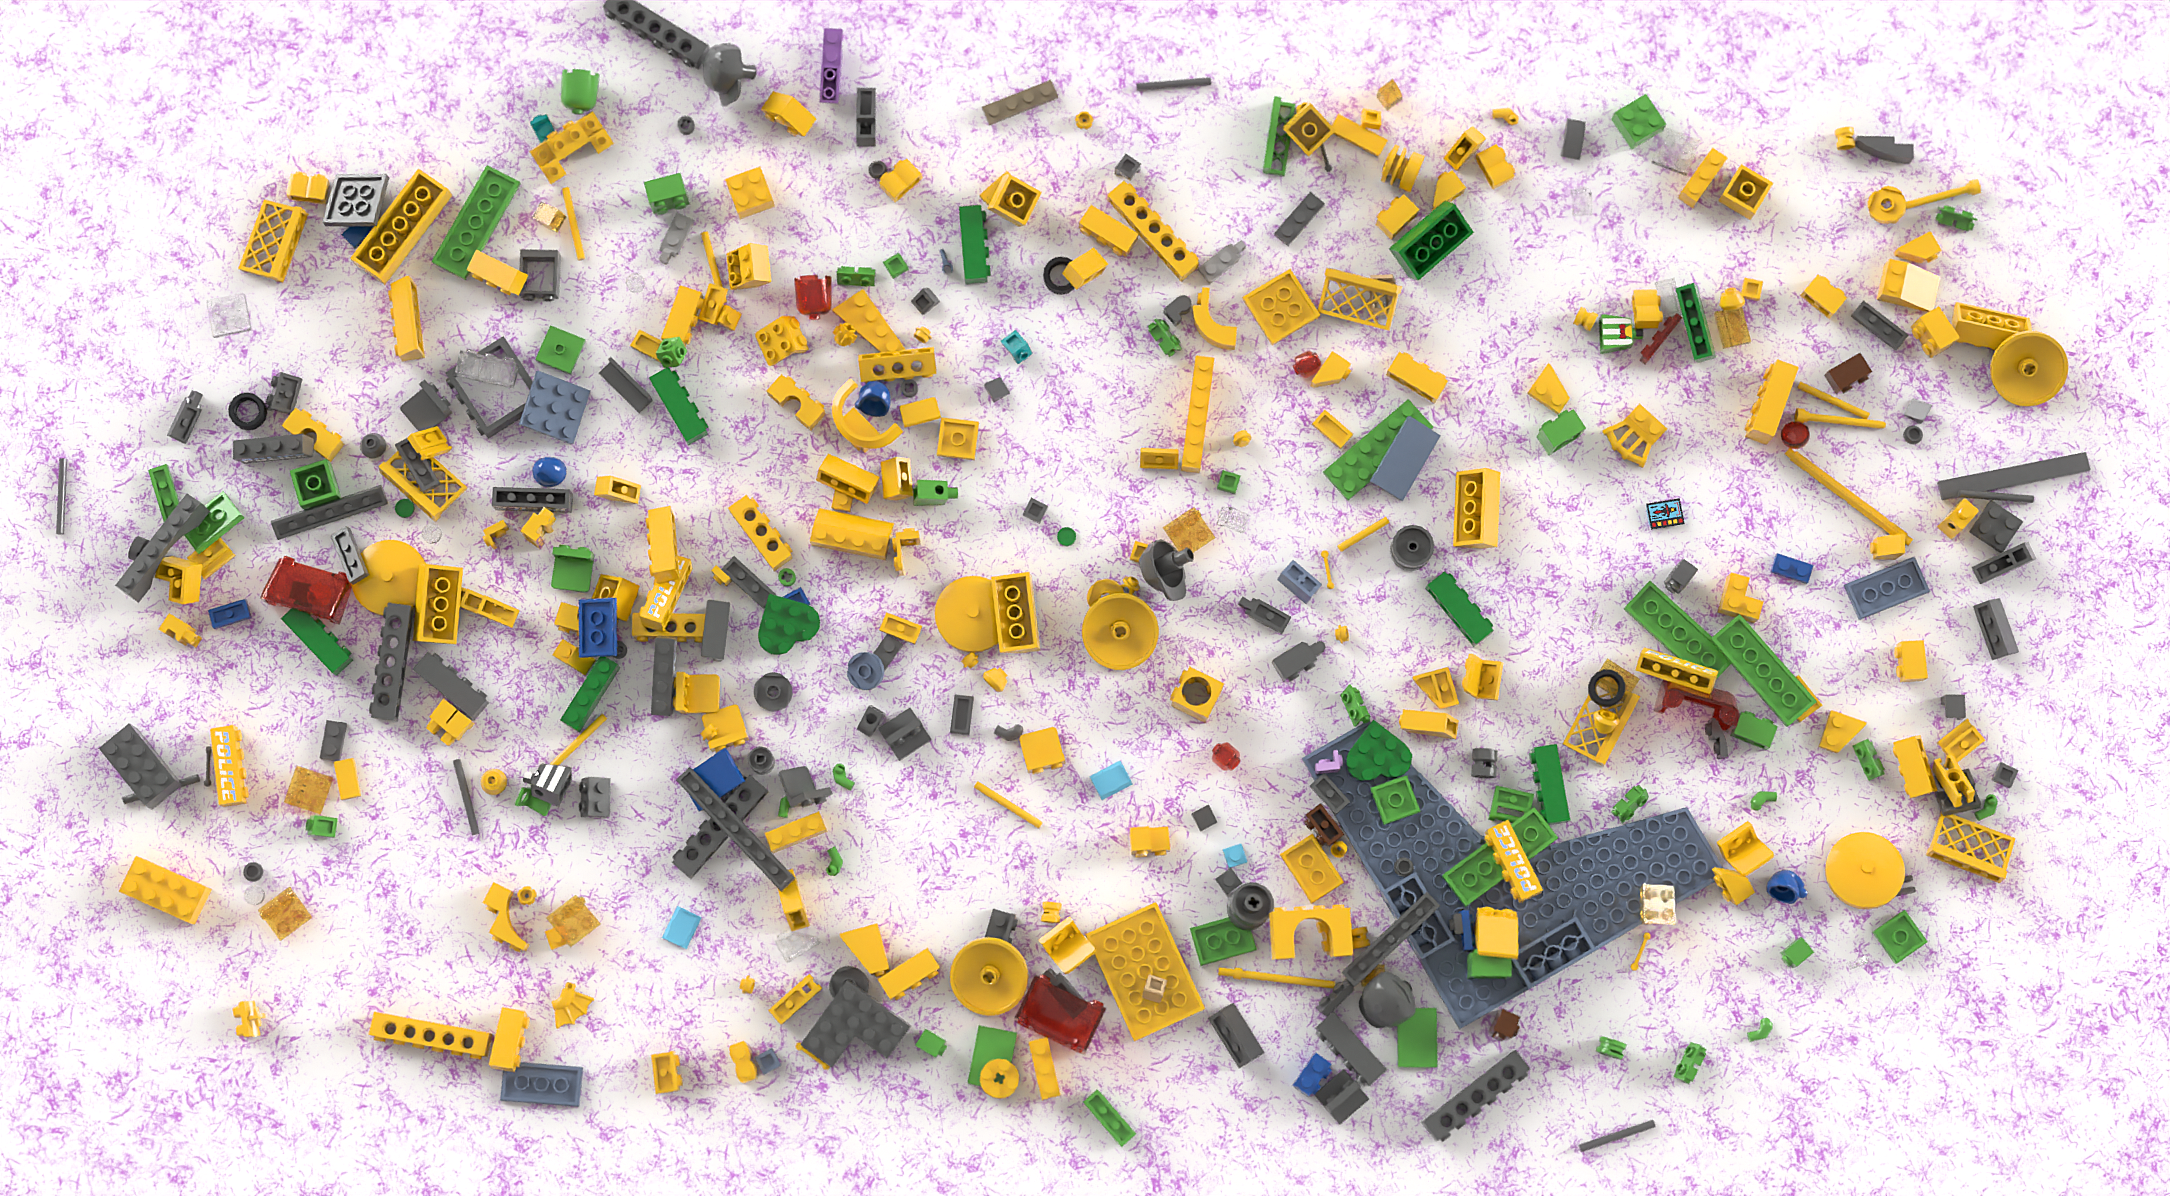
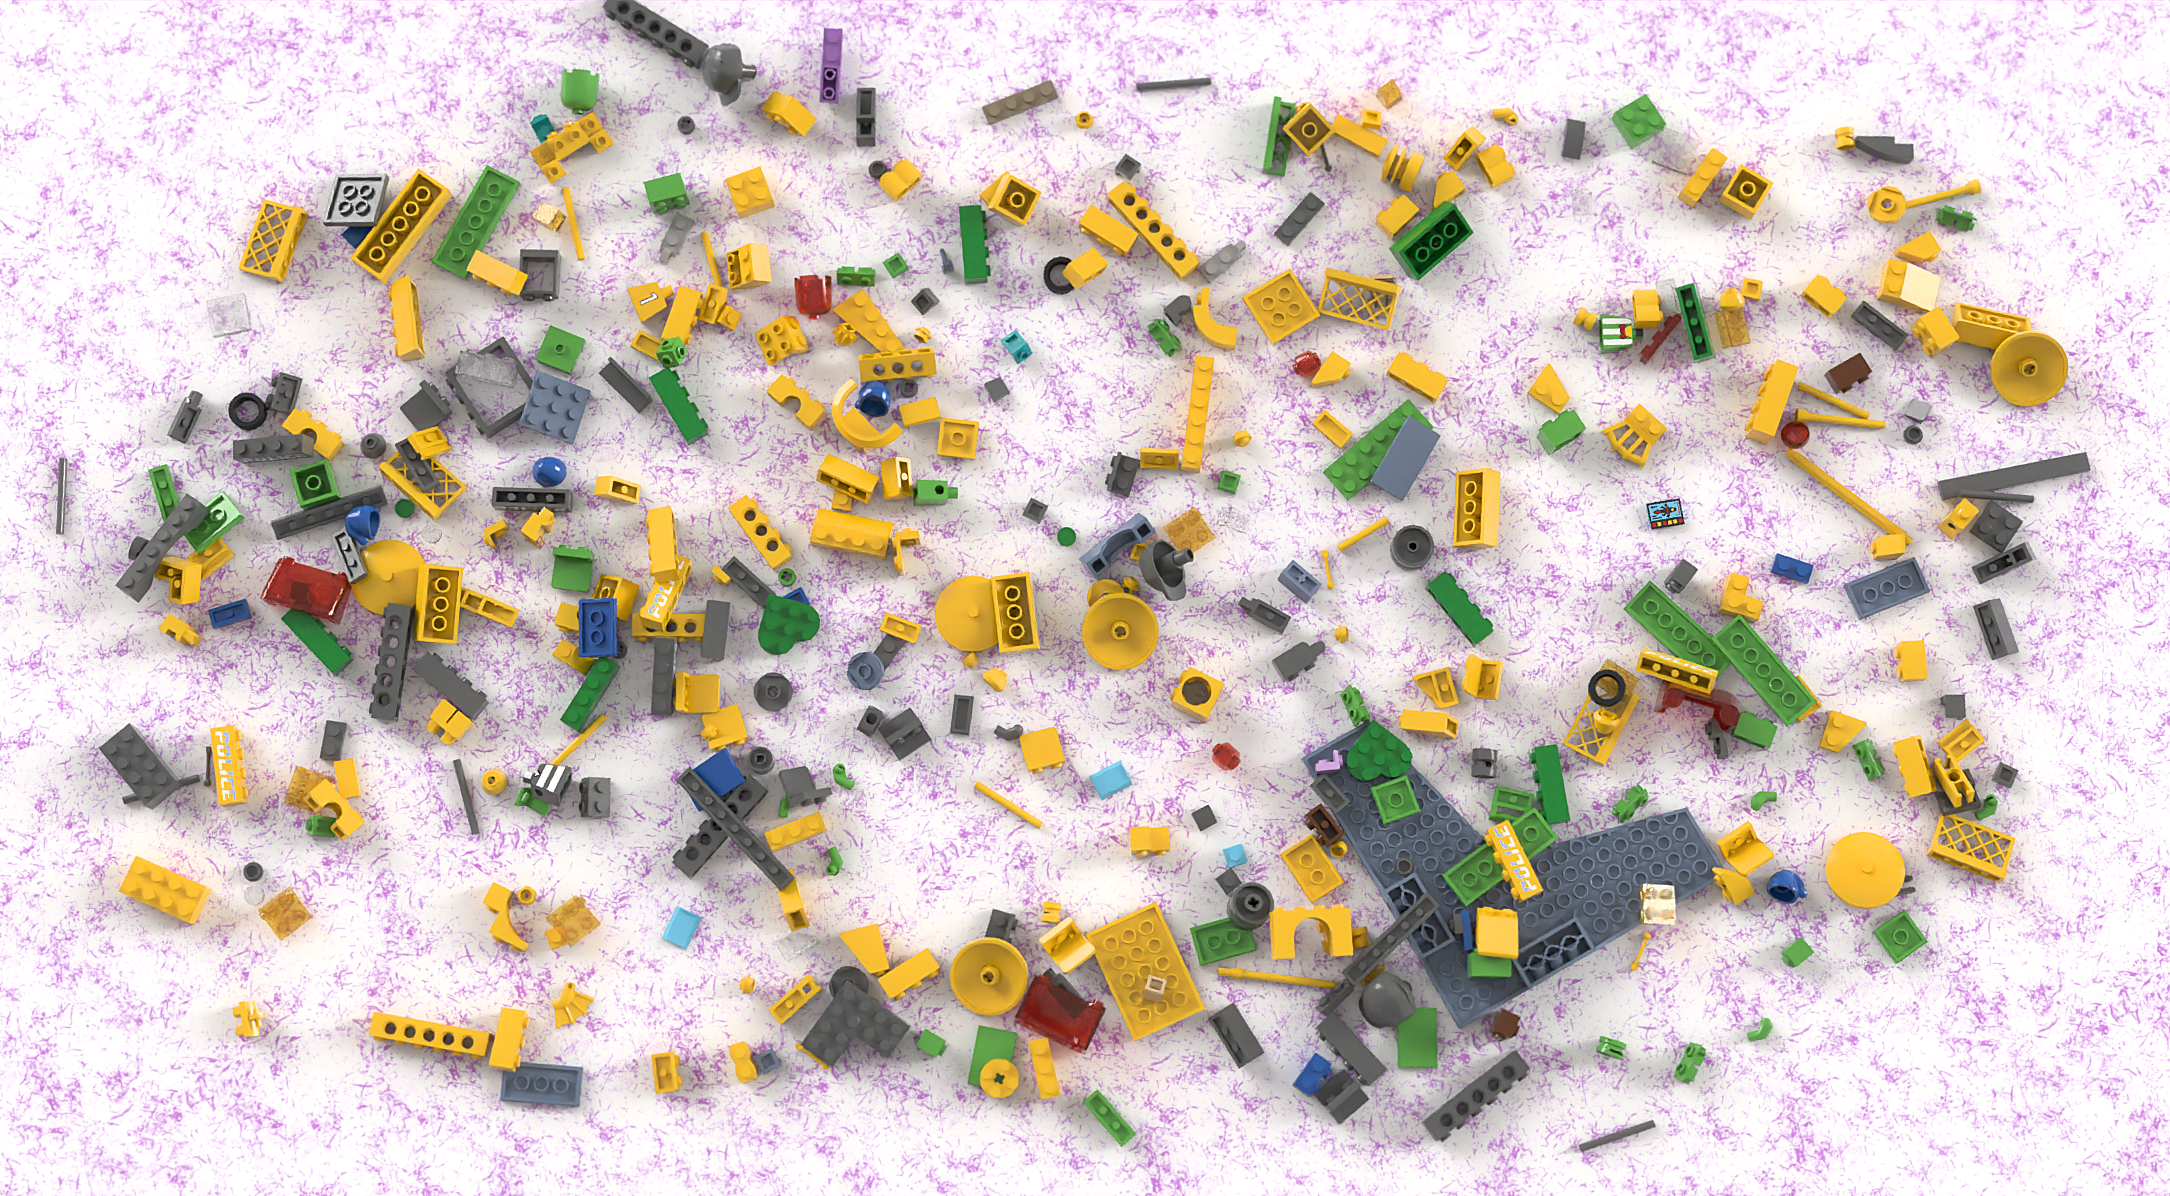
(308, 188): yellow brick -> none
(326, 796): none -> yellow arch
(362, 523): none -> blue piece
(649, 299): none -> yellow torso
(1122, 475): none -> dark grey bracket
(1130, 533): none -> sand blue arch

